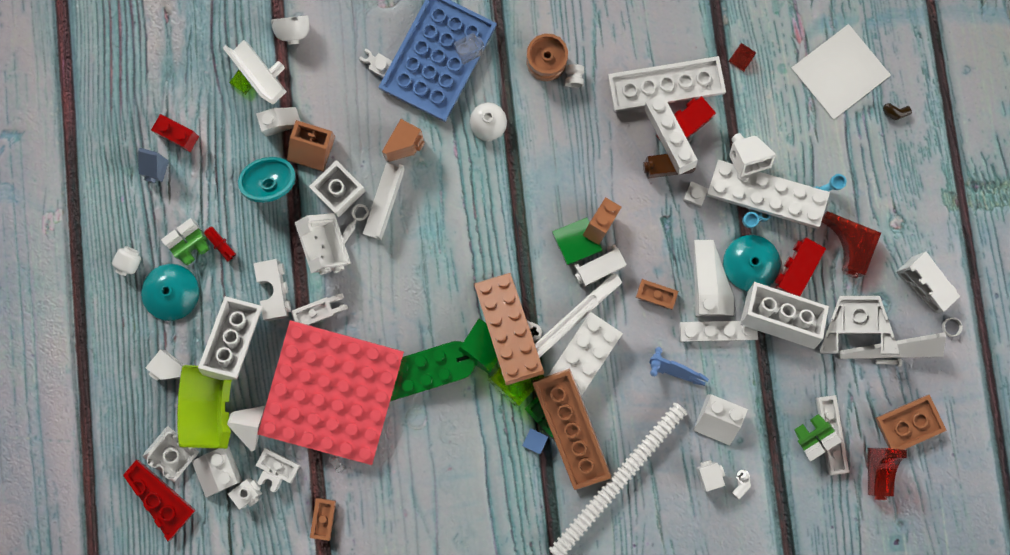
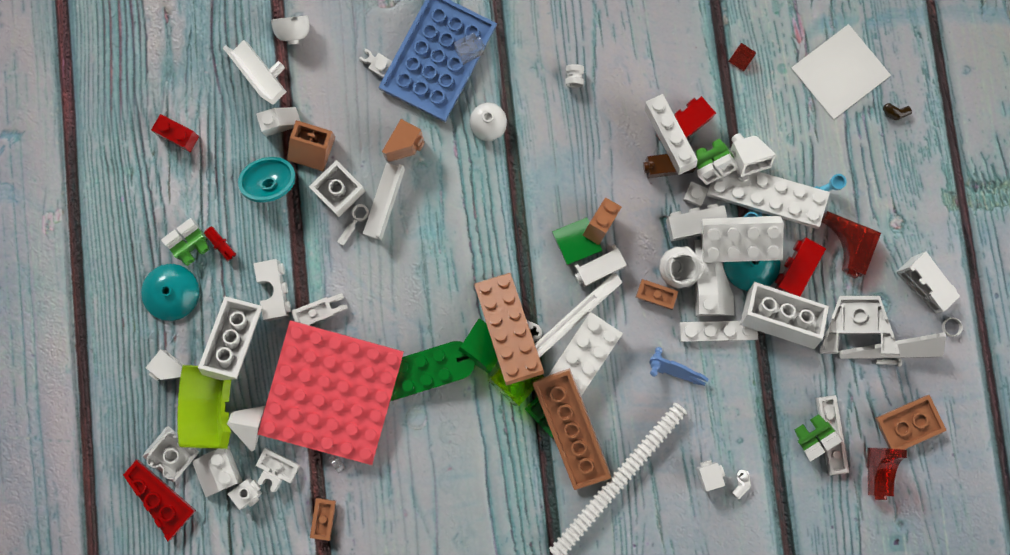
(126, 261): white head -> none
(152, 165): sand blue slope -> none
(240, 82): clear neon green plate -> none
(322, 243): white piece -> none
(535, 441): medium blue slope -> none
(557, 55): nougat wheel -> none
(675, 81): white plate -> none
(683, 264): none -> white helmet
(690, 224): none -> white brick
(714, 162): none -> hips
(720, 419): white slope -> none
(742, 239): none -> white brick

